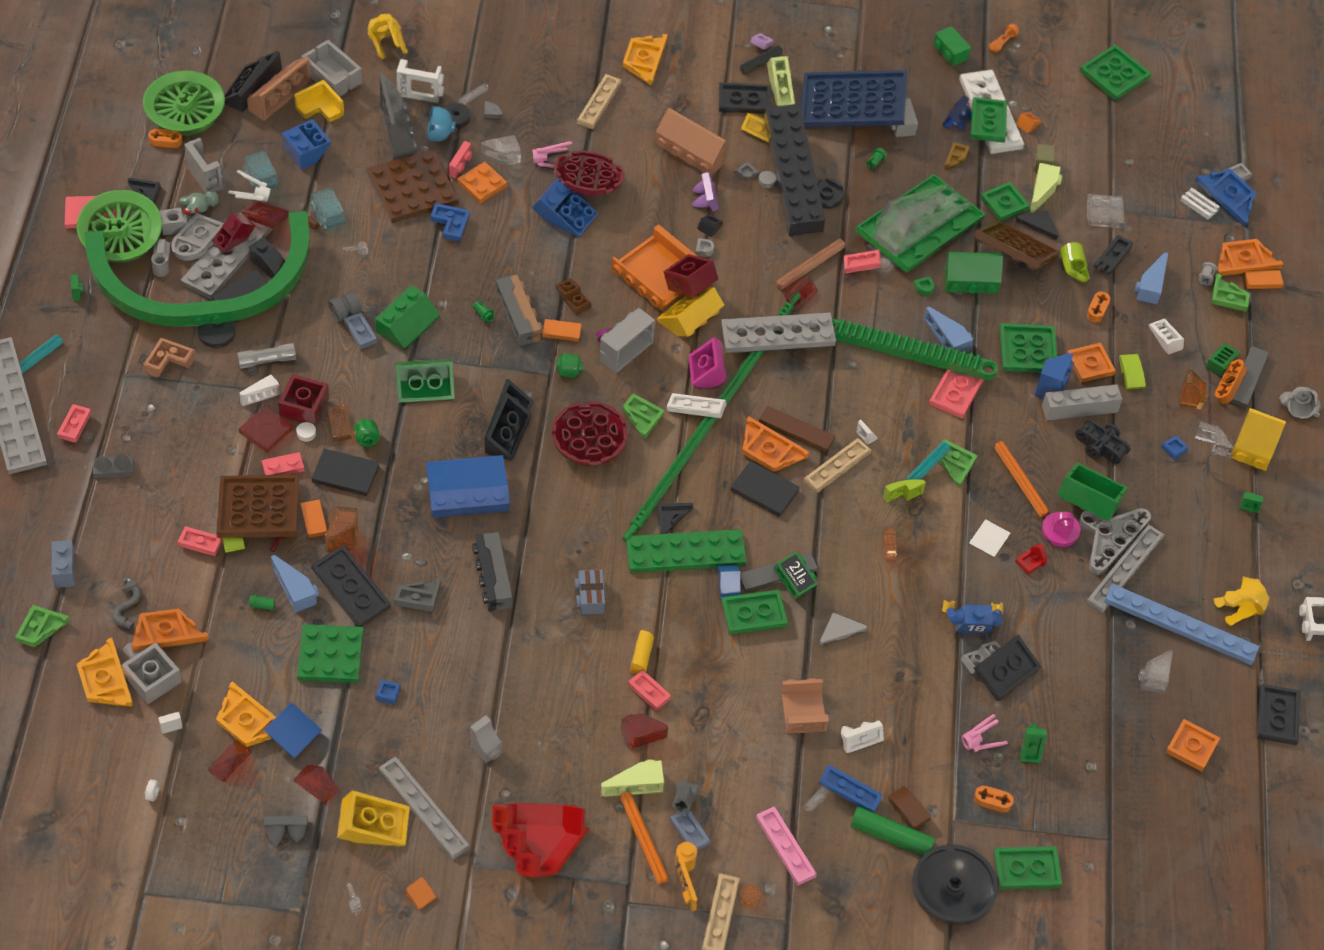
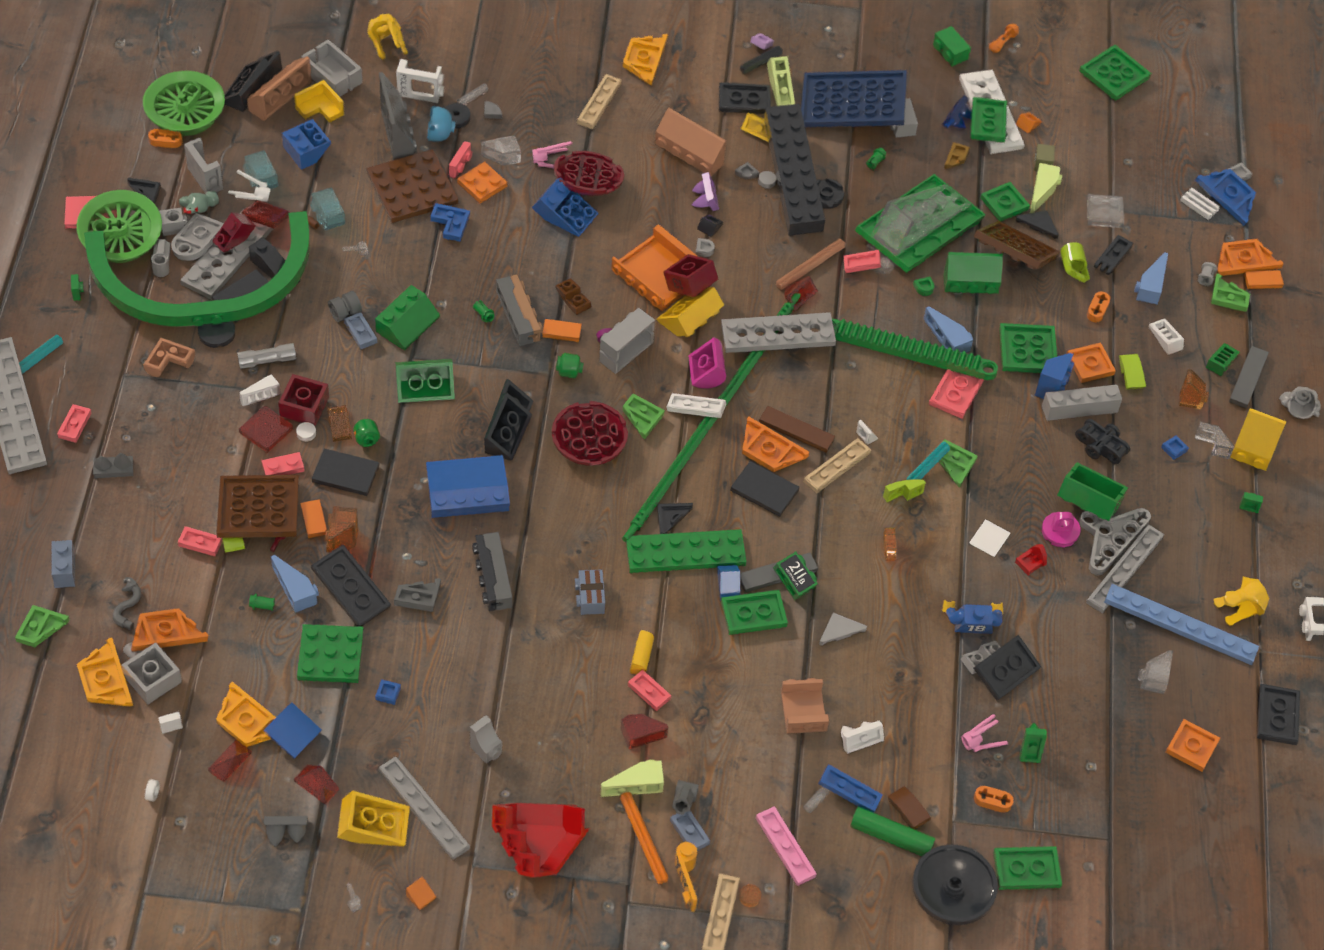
(1021, 479): orange axle -> none
(1236, 372): orange beam -> none

